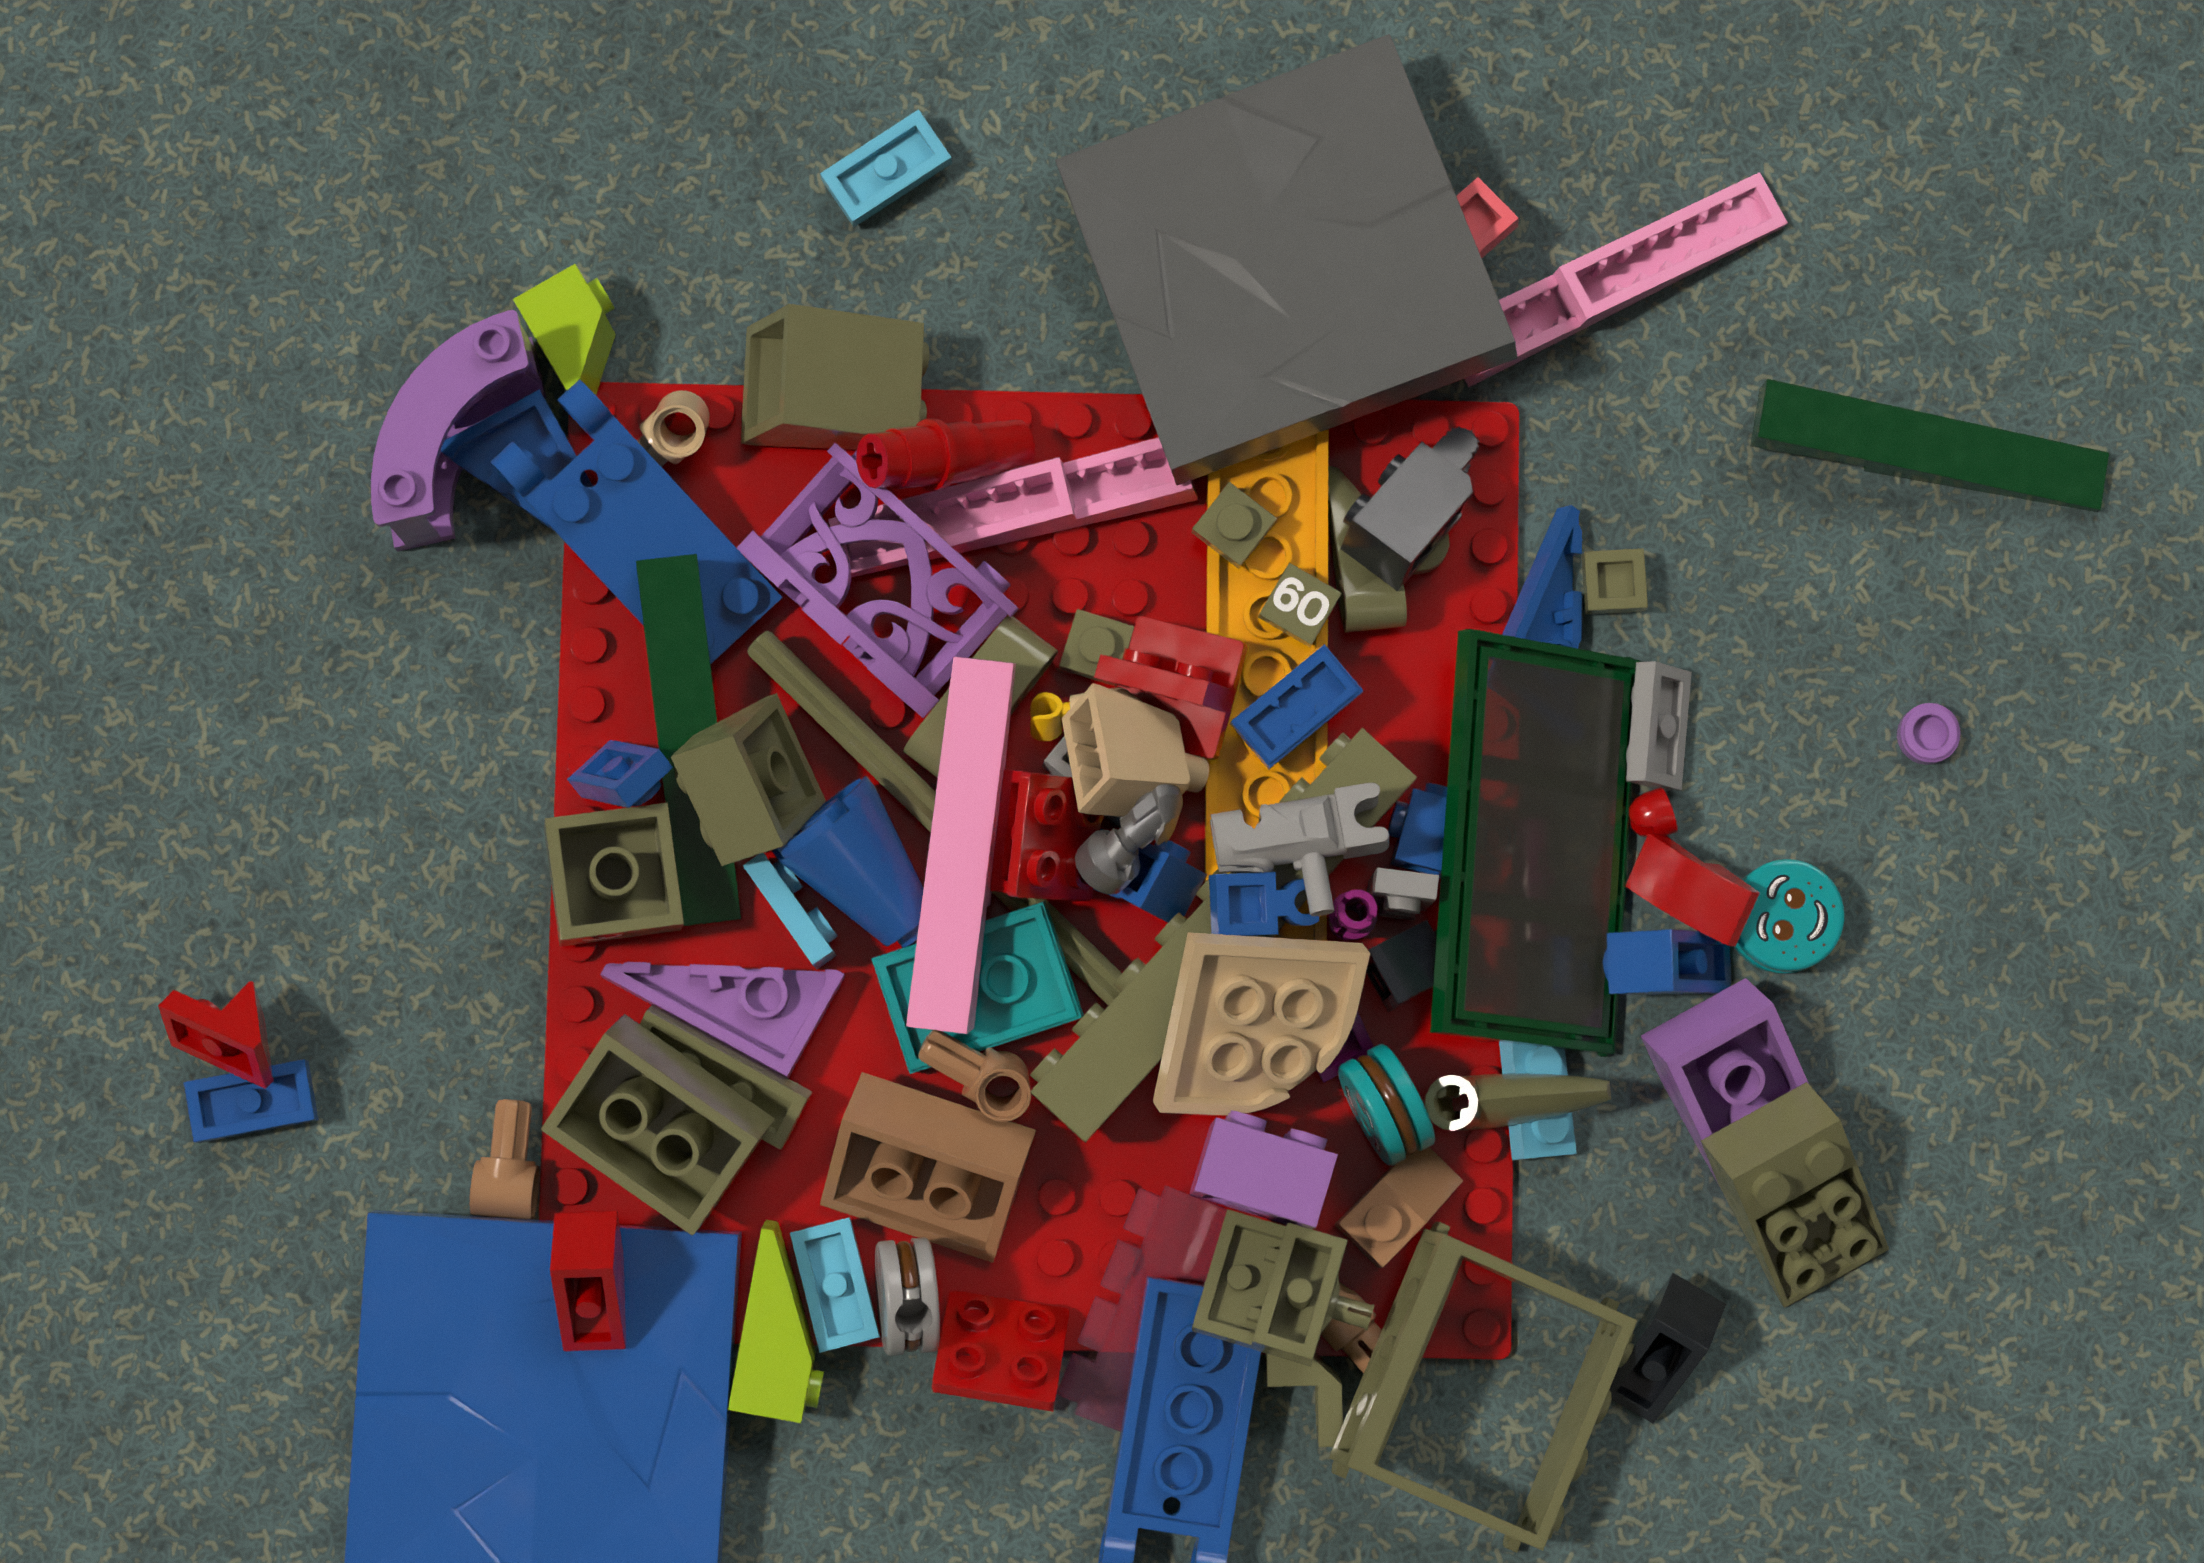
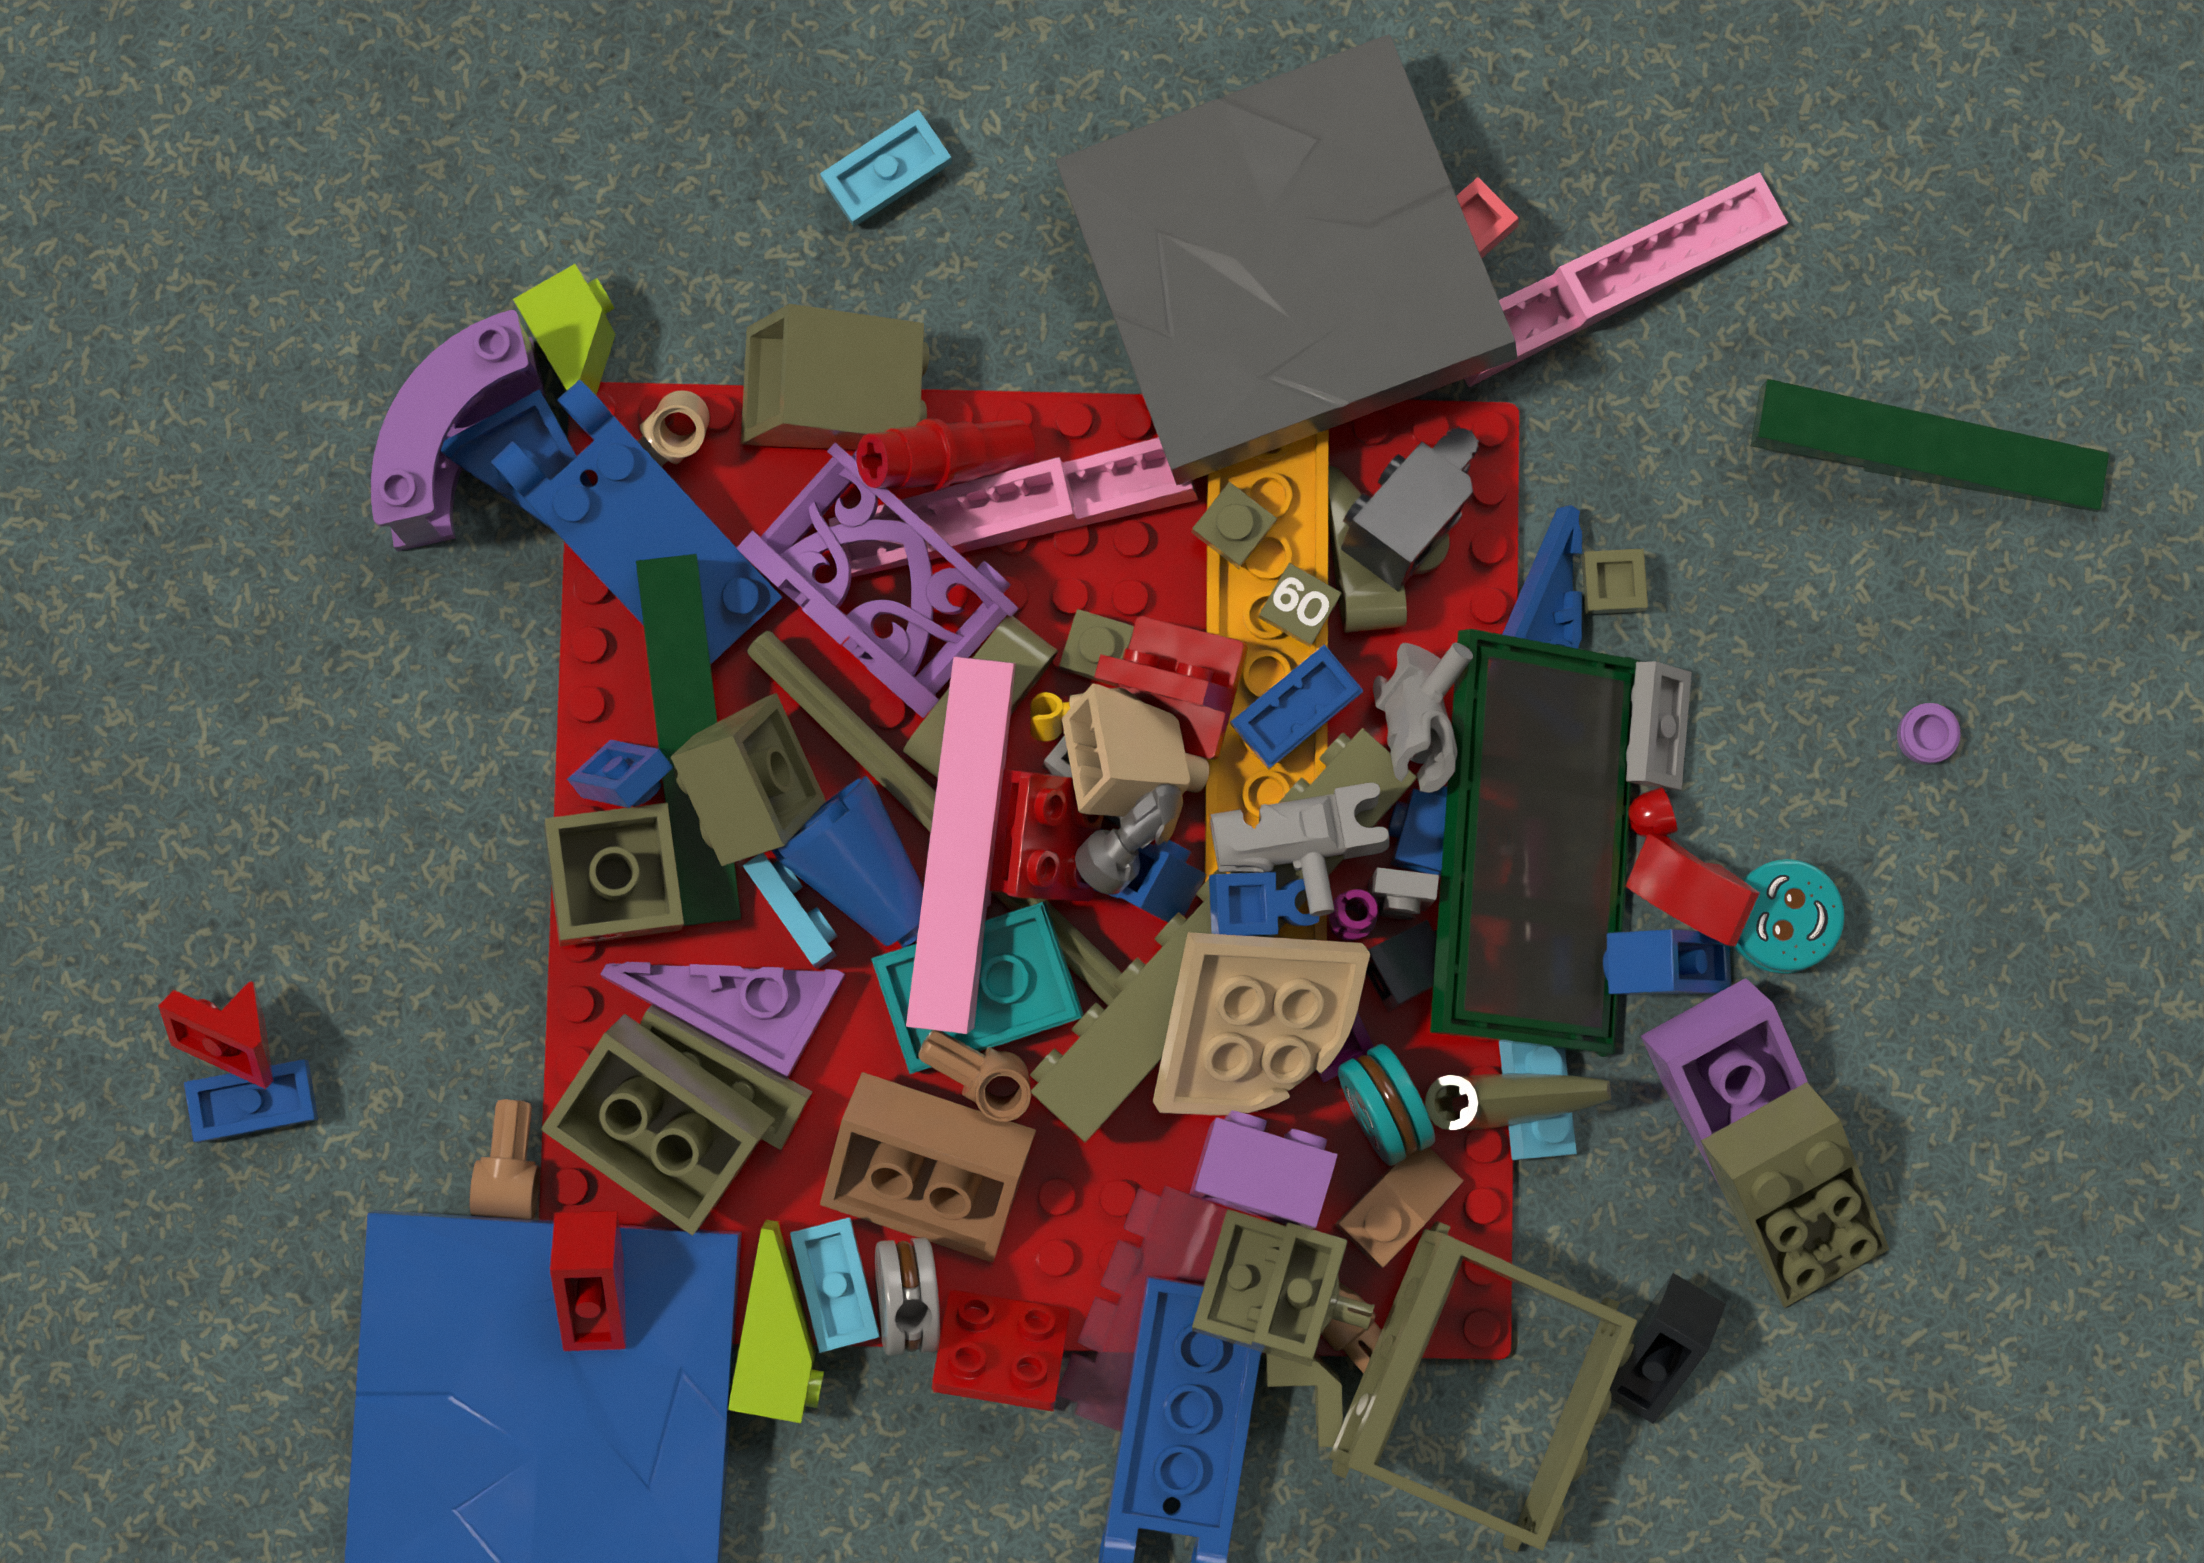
(1417, 712): none -> light grey piece

